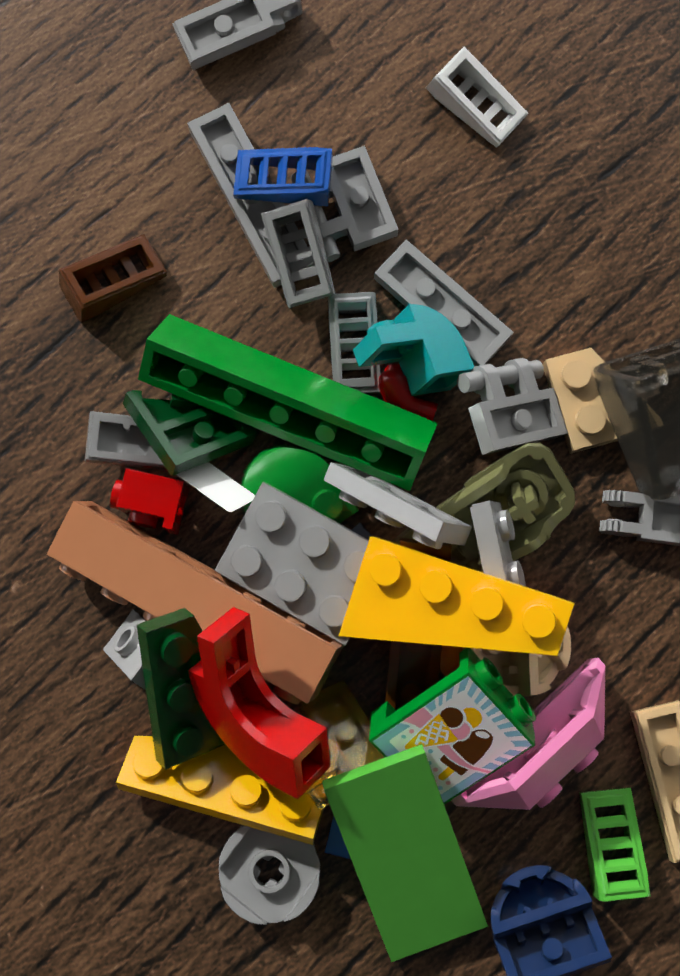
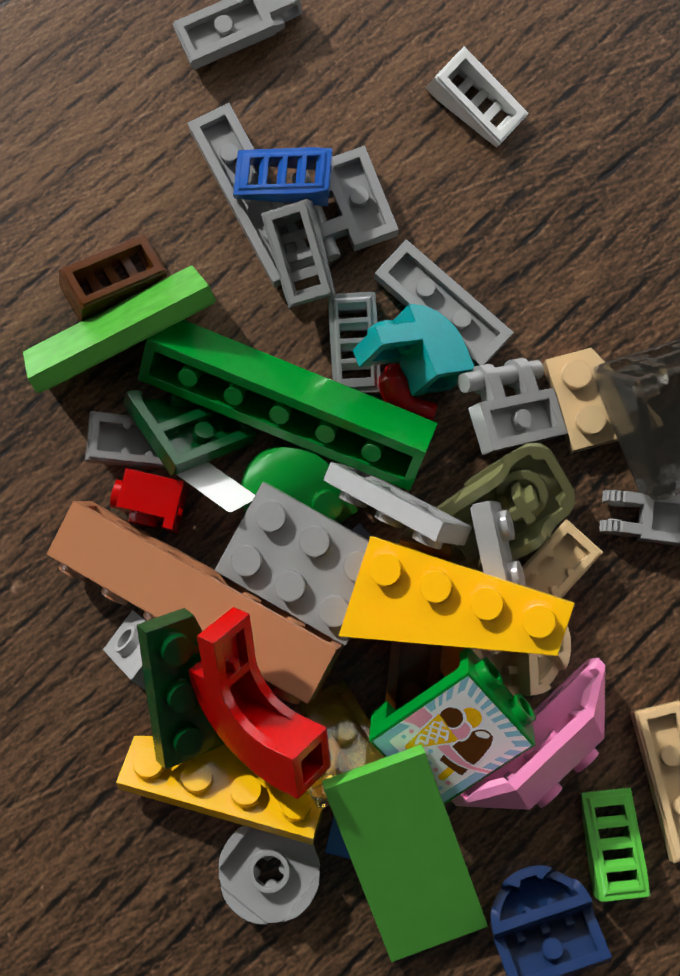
(116, 328): none -> bright green tile
(560, 561): none -> tan plate

